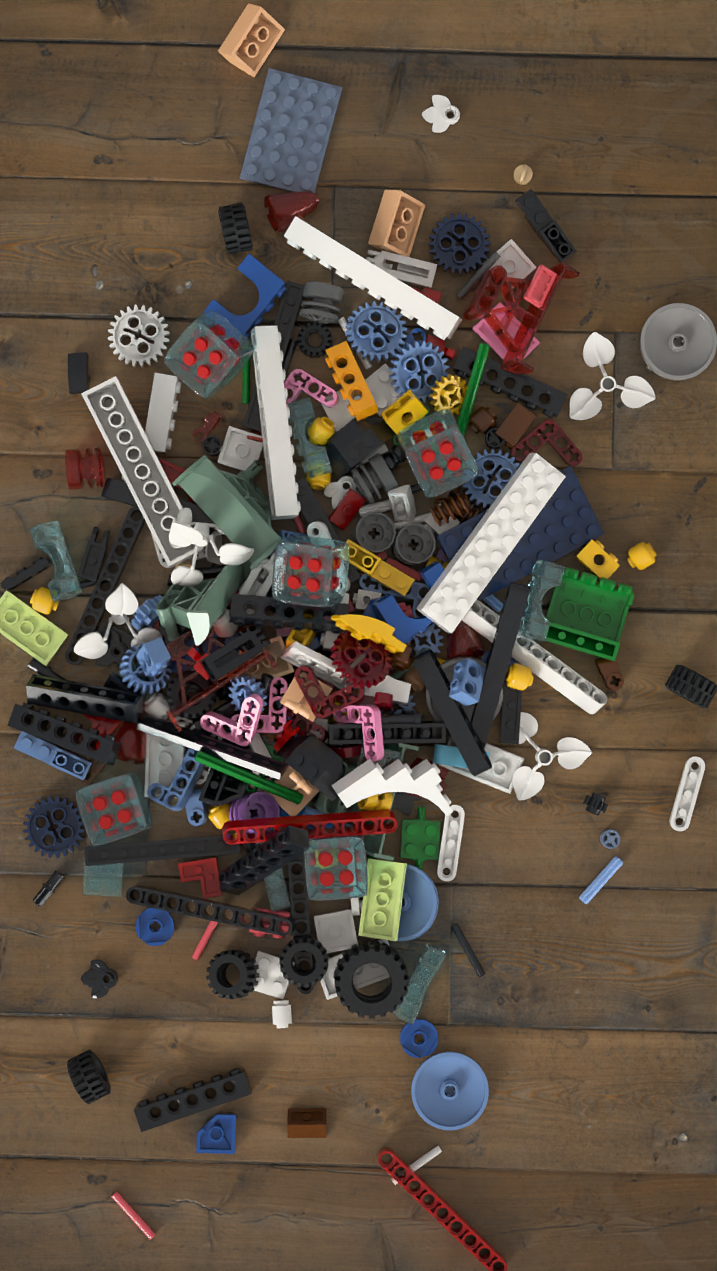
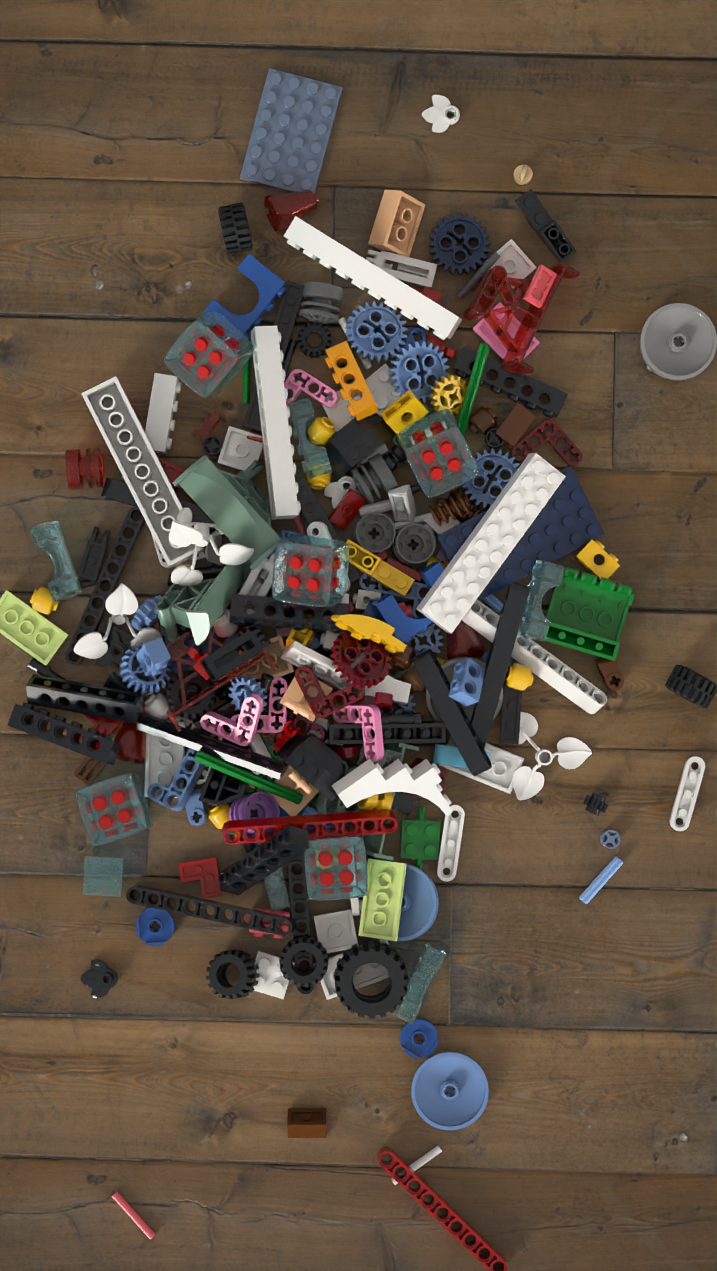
(25, 574): black hinge -> none
(37, 833): dark blue gear -> none
(48, 888): black axle -> none
(53, 755): medium blue slope -> none
(78, 373): black slope -> none
(88, 1076): black tyre -> none
(131, 351): white gear -> none
(148, 1120): black brick -> none
(158, 850): black plate -> none
(204, 940): coral bar -> none
(218, 1135): blue plate -> none
(251, 39): light nougat slope -> none
(281, 1013): white brick -> none
(468, 950): black bar -> none
(585, 404): white plant -> none
(641, 555): yellow head -> none

